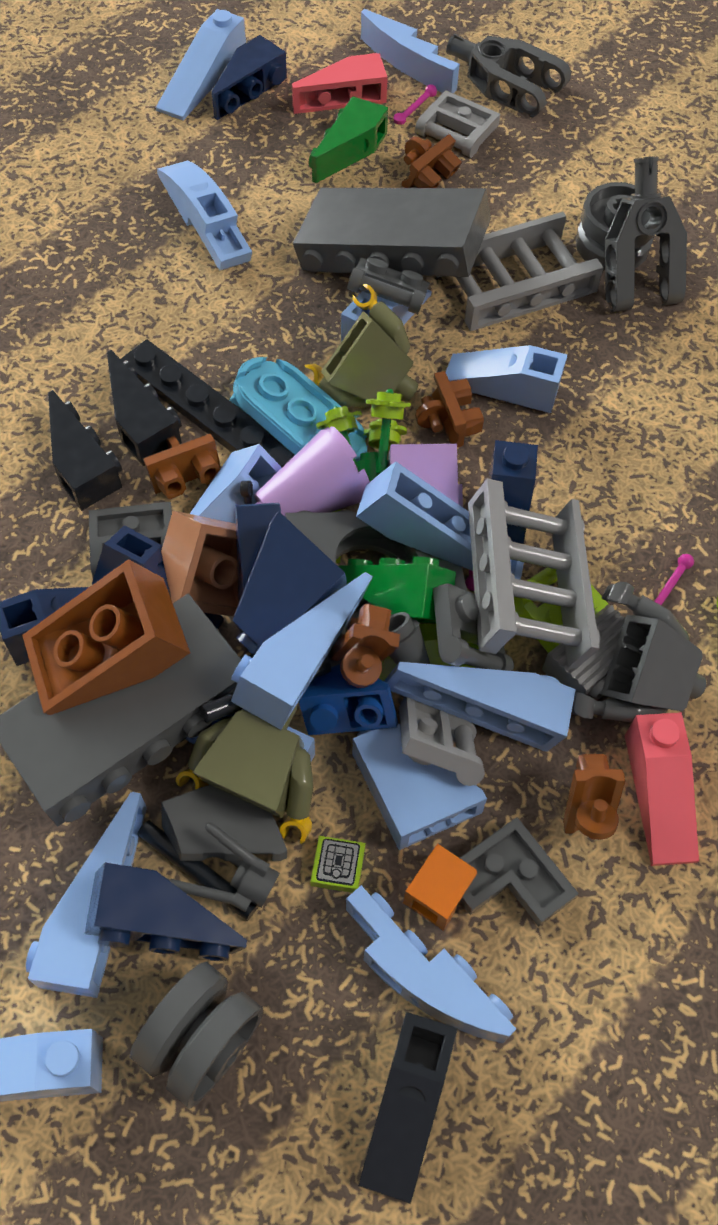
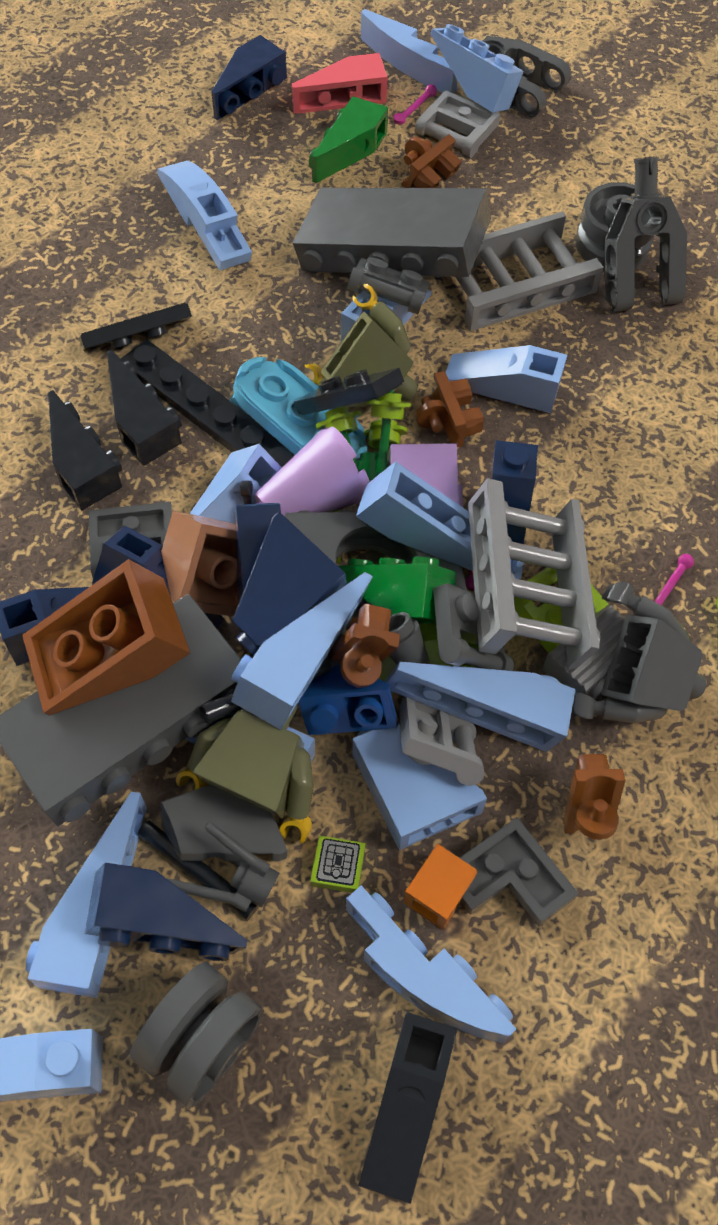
(120, 333): none -> black plate
(181, 464): dark orange hips -> none
(203, 63): light blue slope -> none
(354, 389): none -> black plate
(484, 76): none -> light blue slope
(664, 787): coral slope -> none

